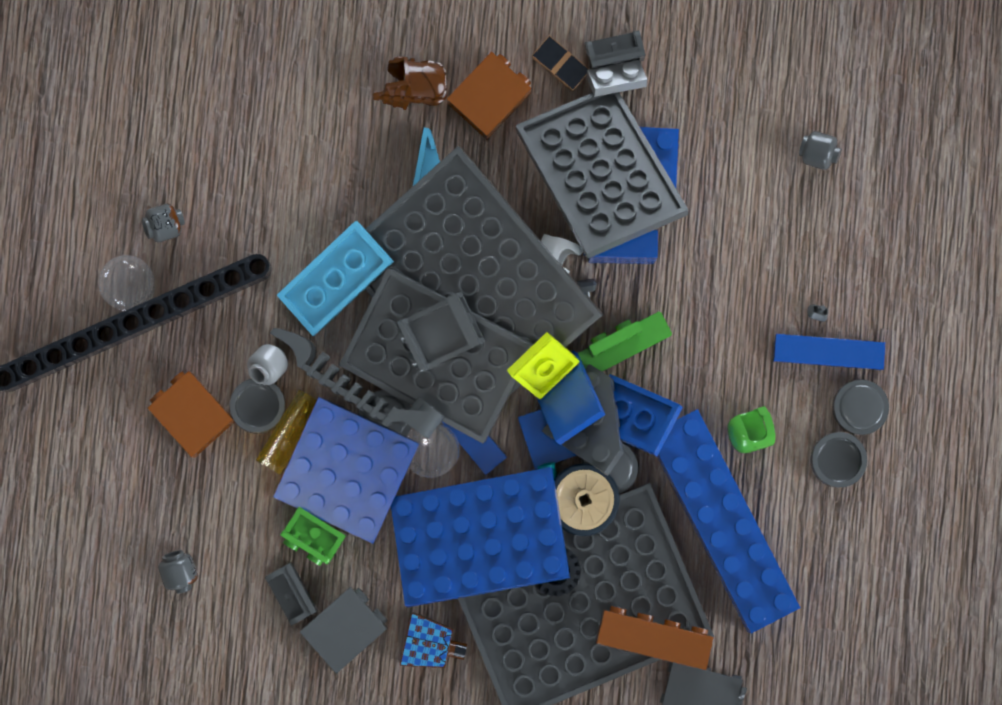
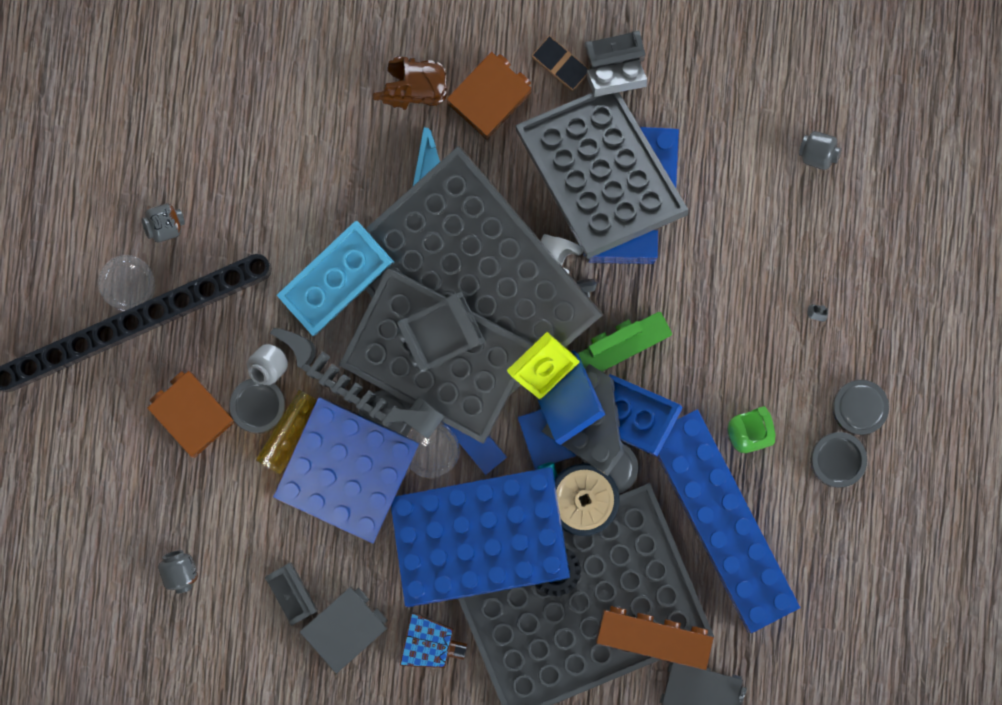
(312, 536): bright green bracket -> none
(829, 352): blue tile -> none

